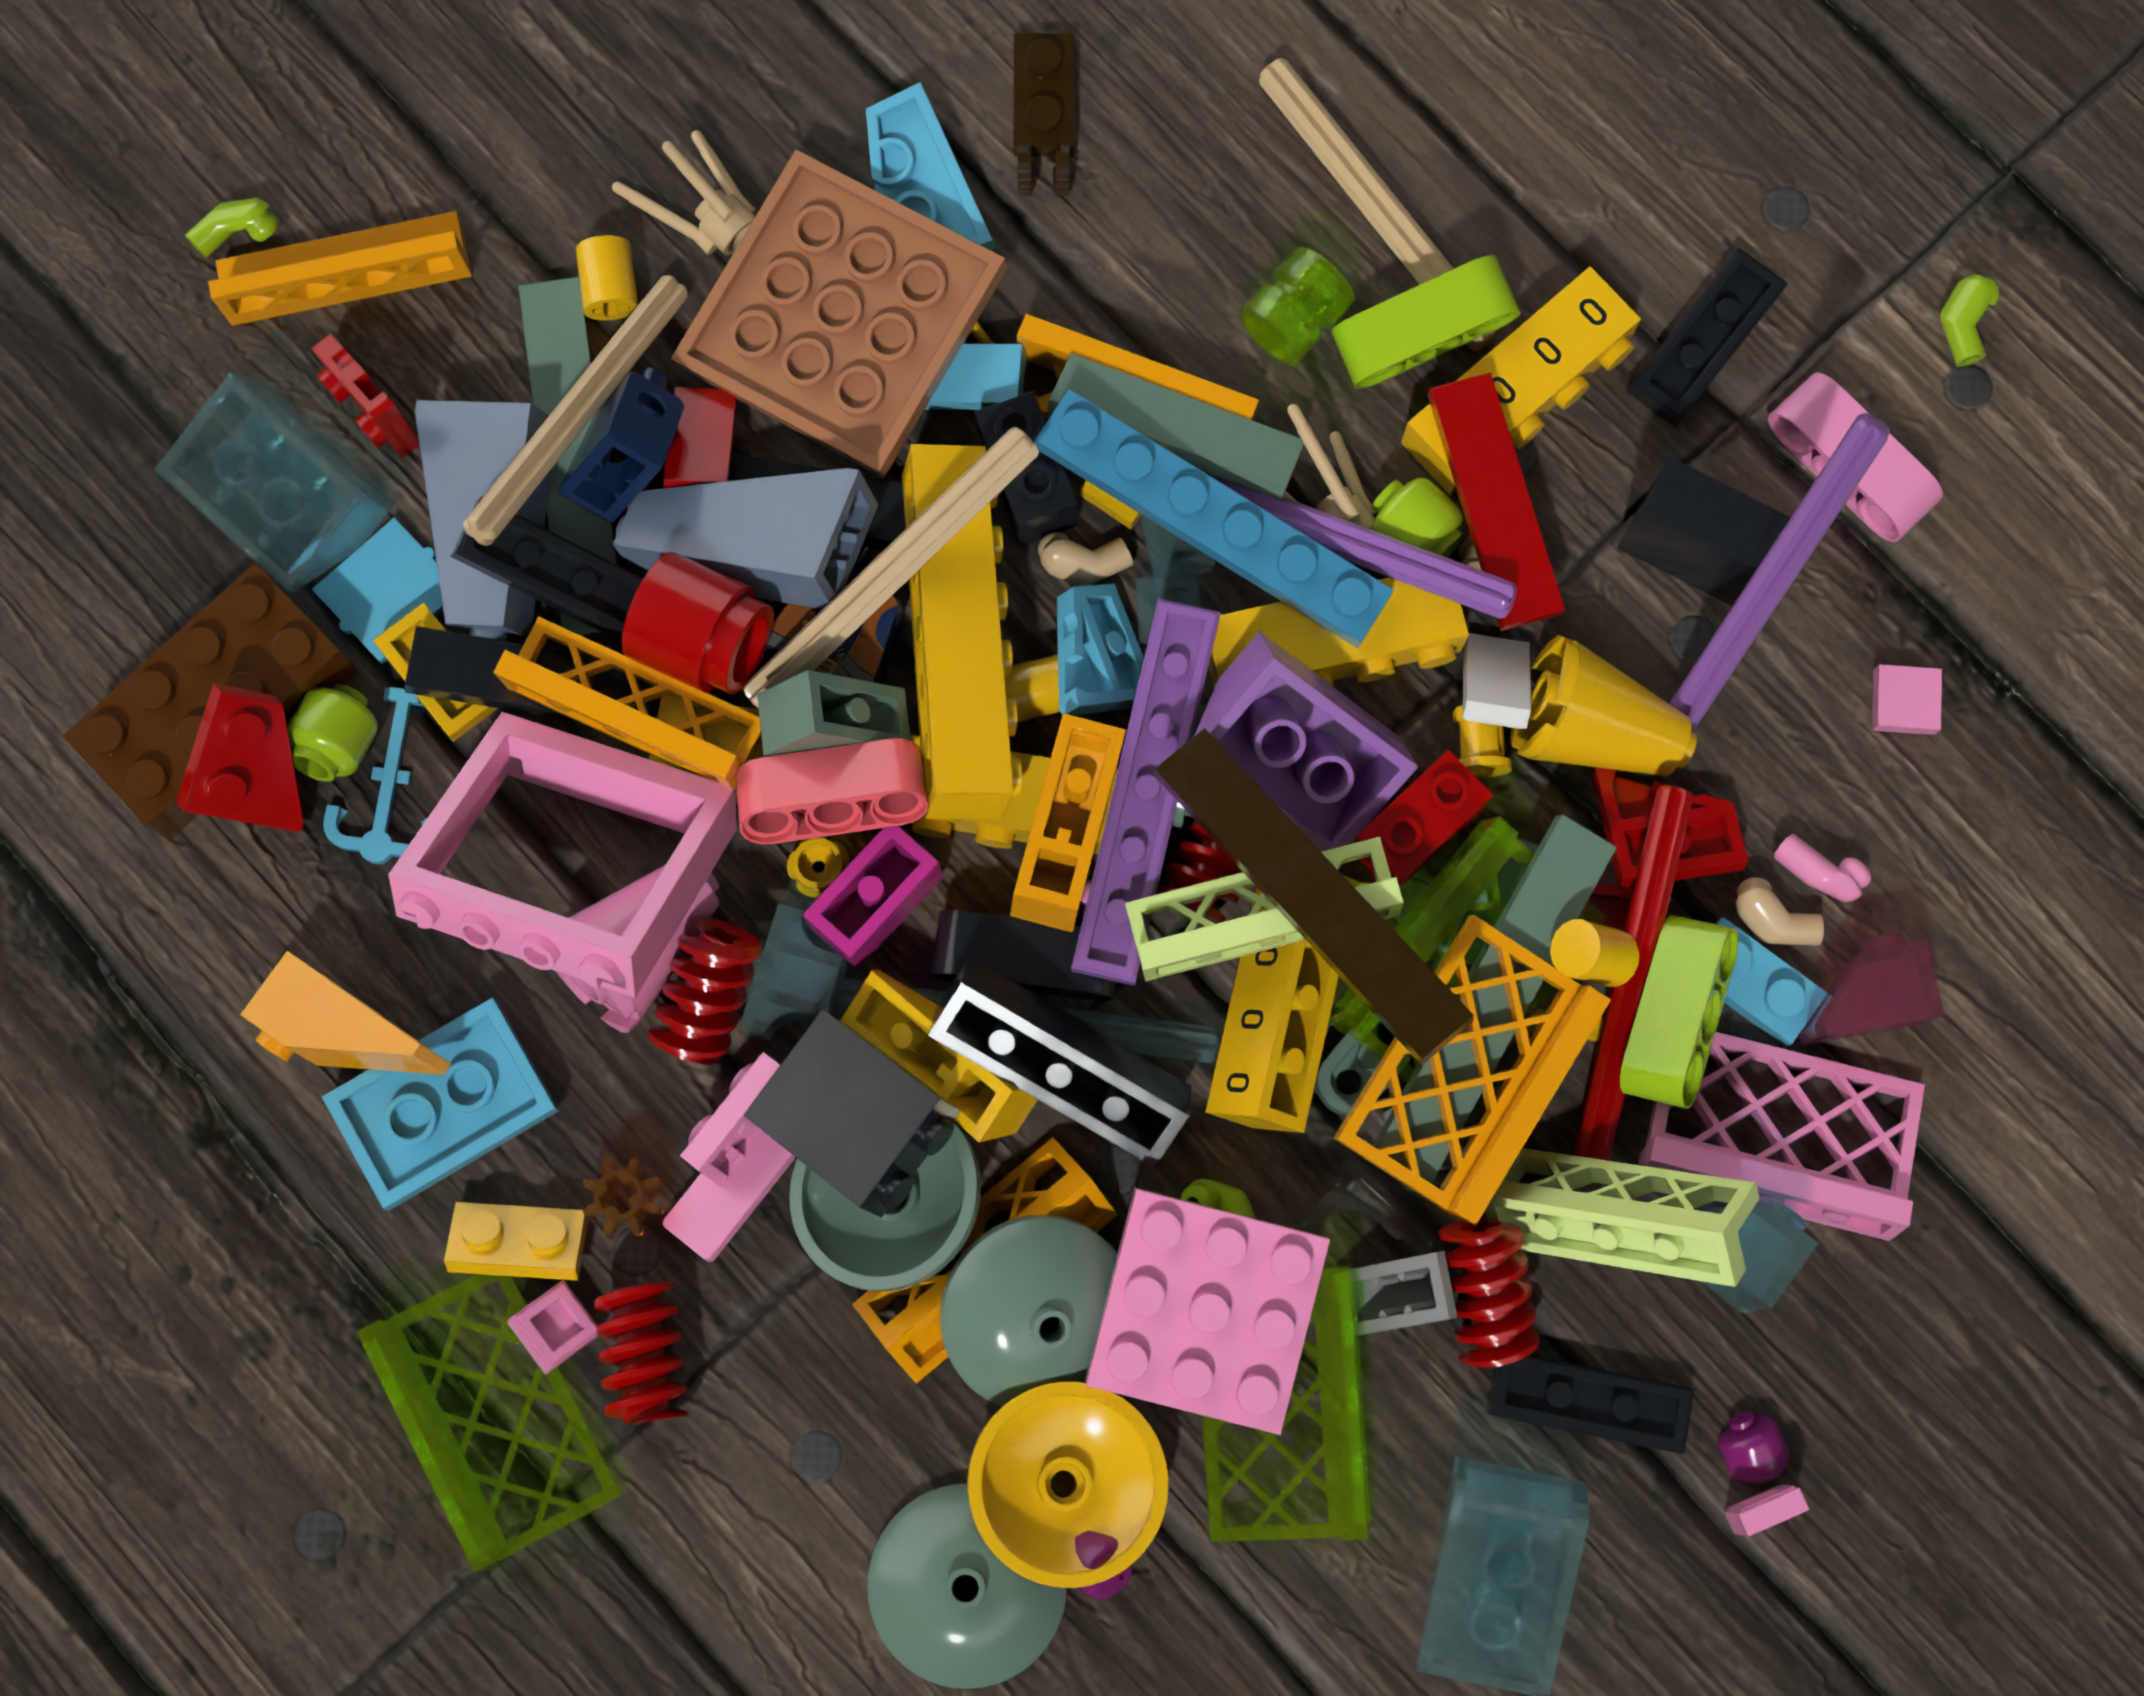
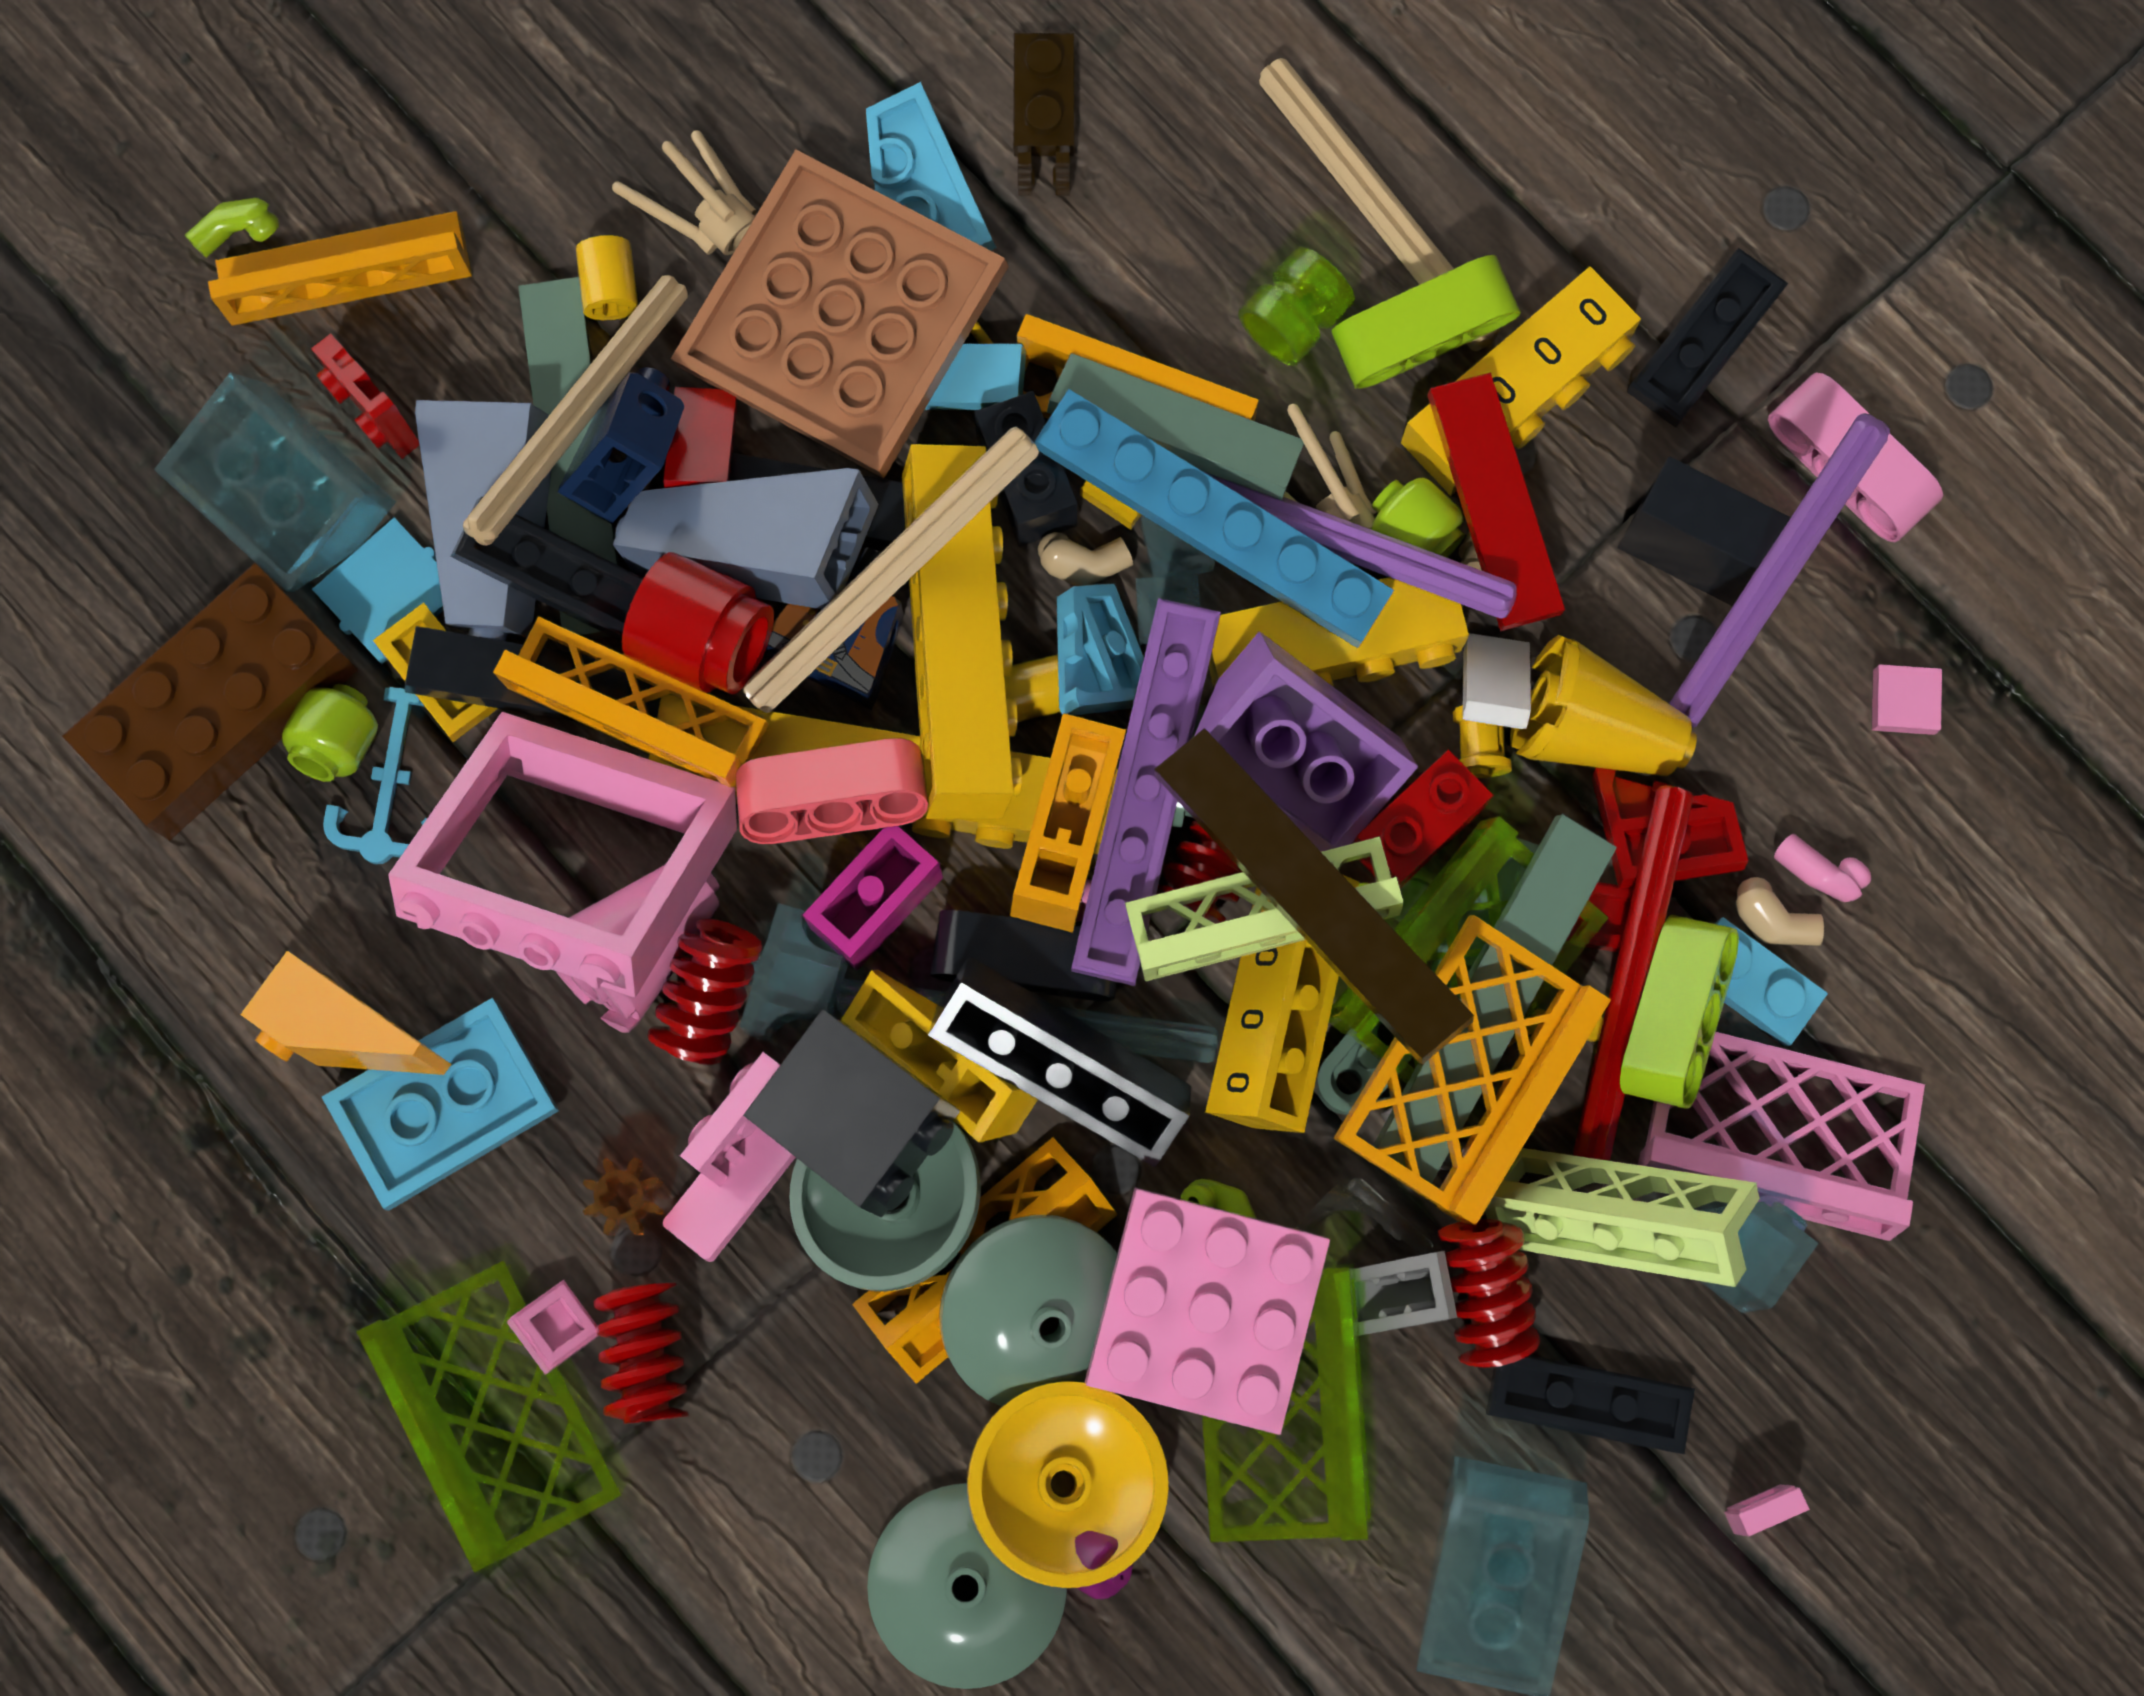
(242, 762): red wing -> none
(516, 1241): yellow plate -> none
(806, 855): yellow plate -> none
(829, 711): sand green slope -> none
(1594, 953): yellow piece -> none
(1753, 1448): magenta piece -> none
(1878, 992): clear pink slope -> none
(1963, 312): lime arm -> none

